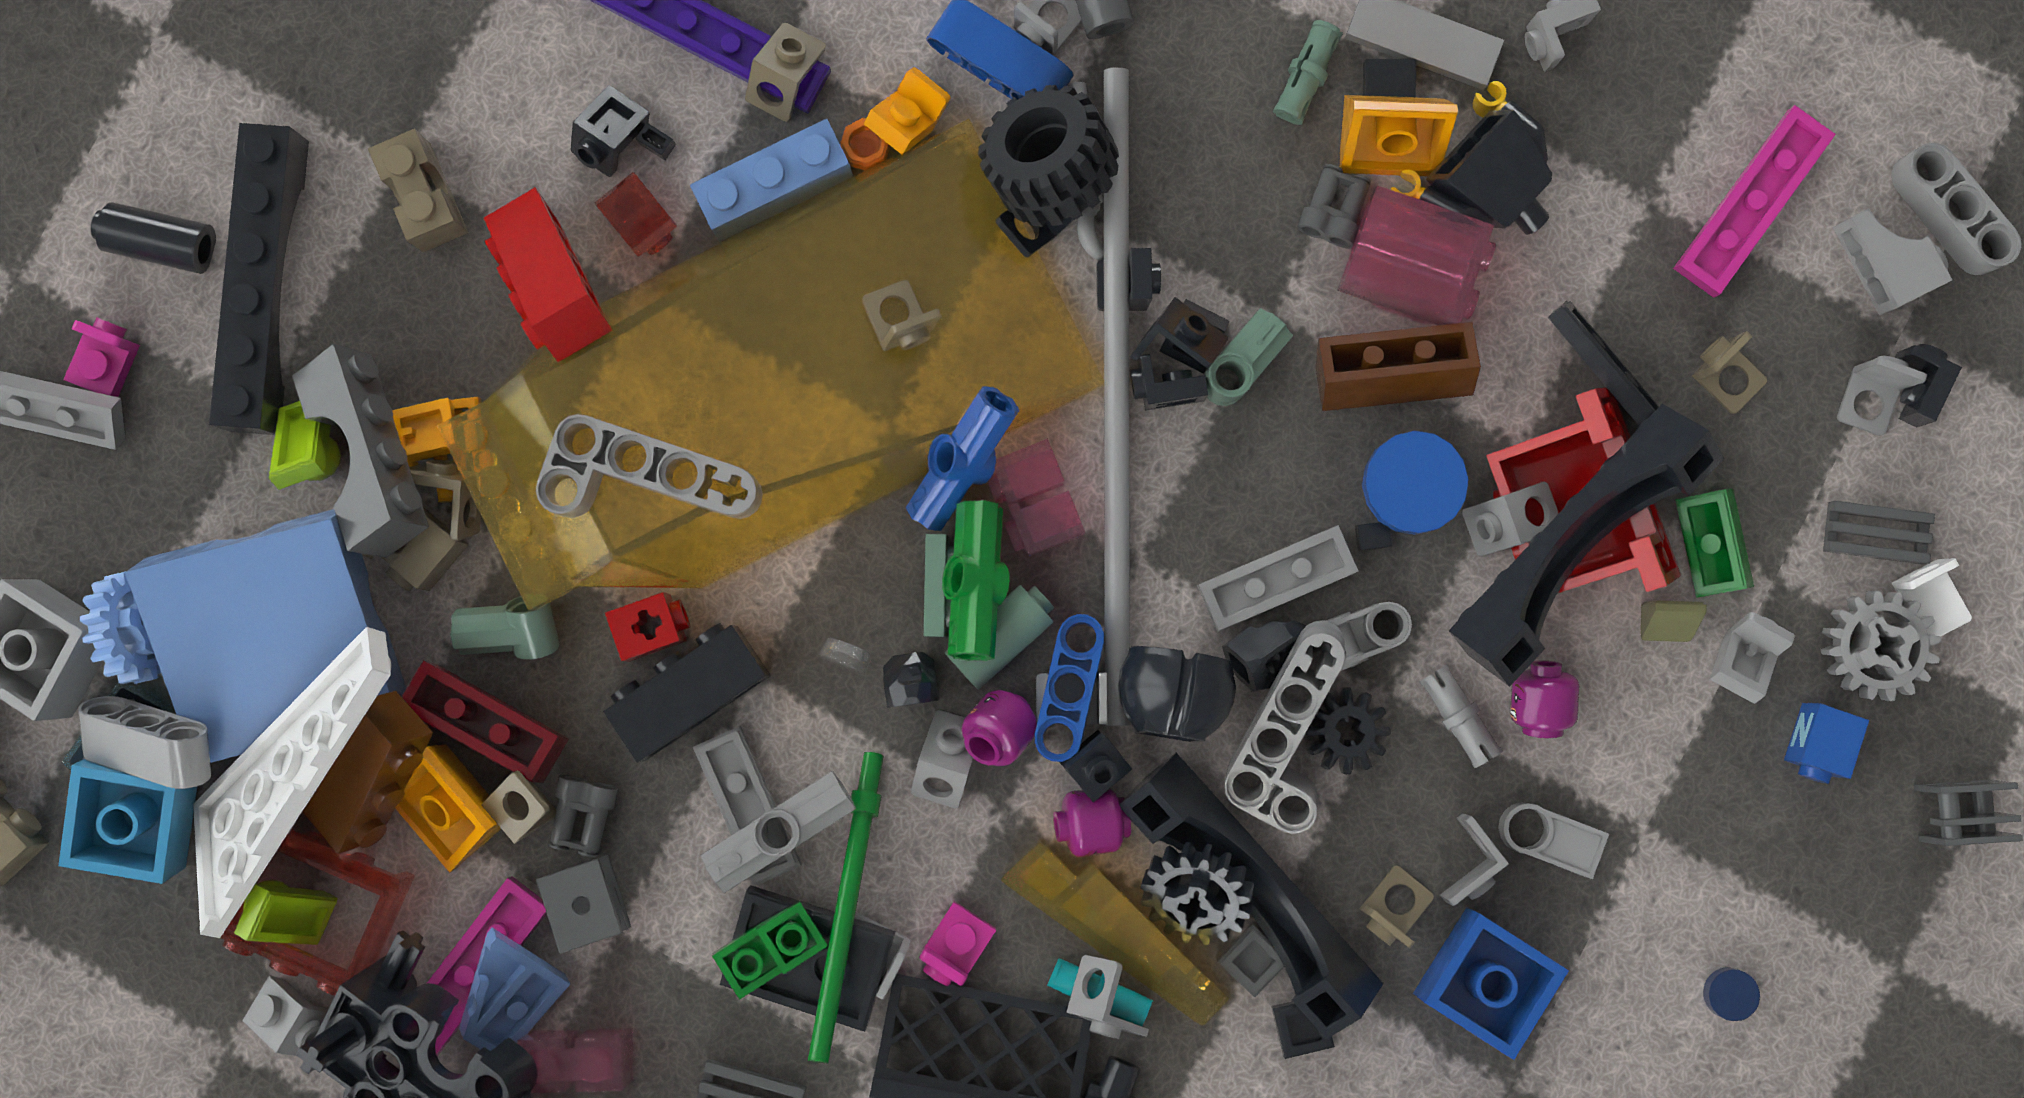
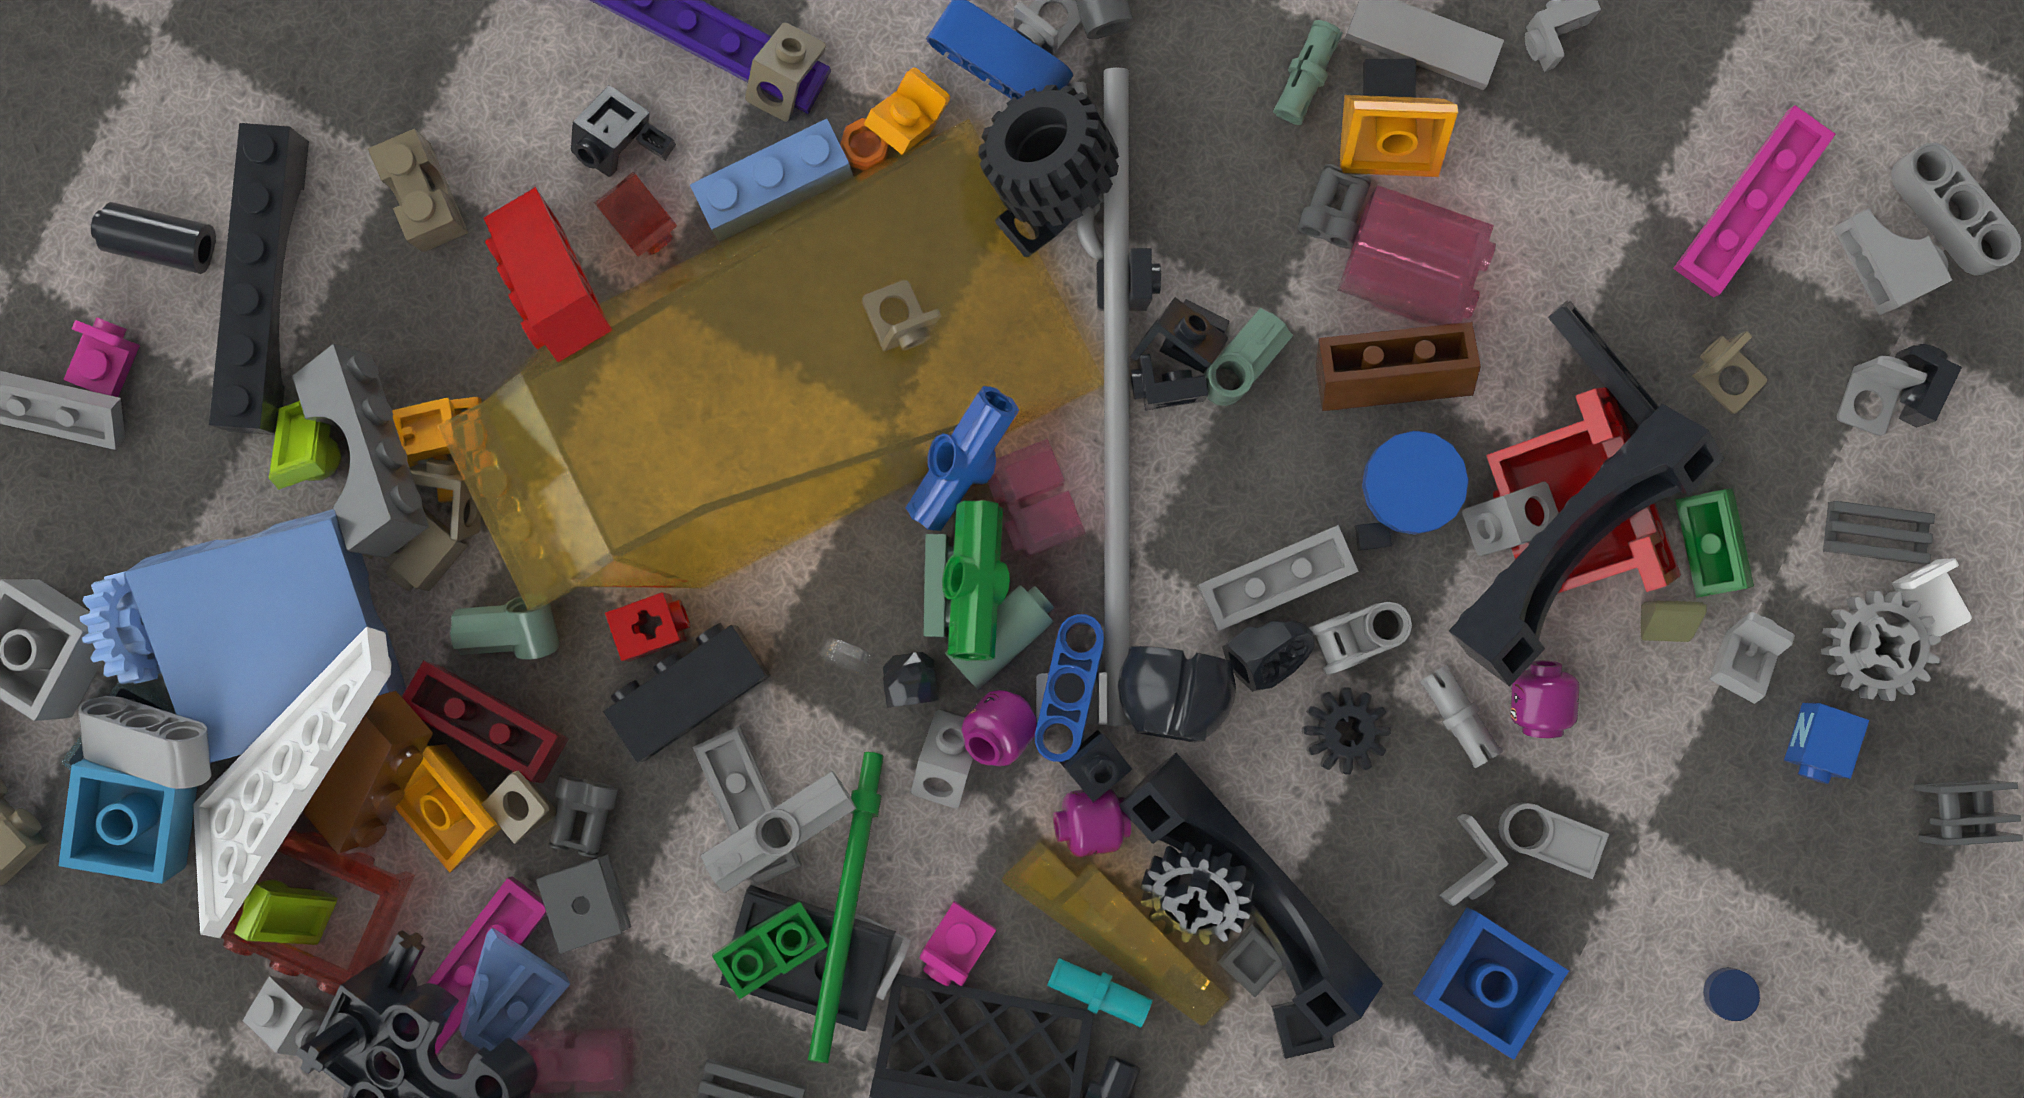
(655, 474): light grey beam -> none
(1099, 1008): light grey bracket -> none
(1293, 720): light grey beam -> none
(1390, 925): dark tan bracket -> none
(1493, 169): black torso -> none

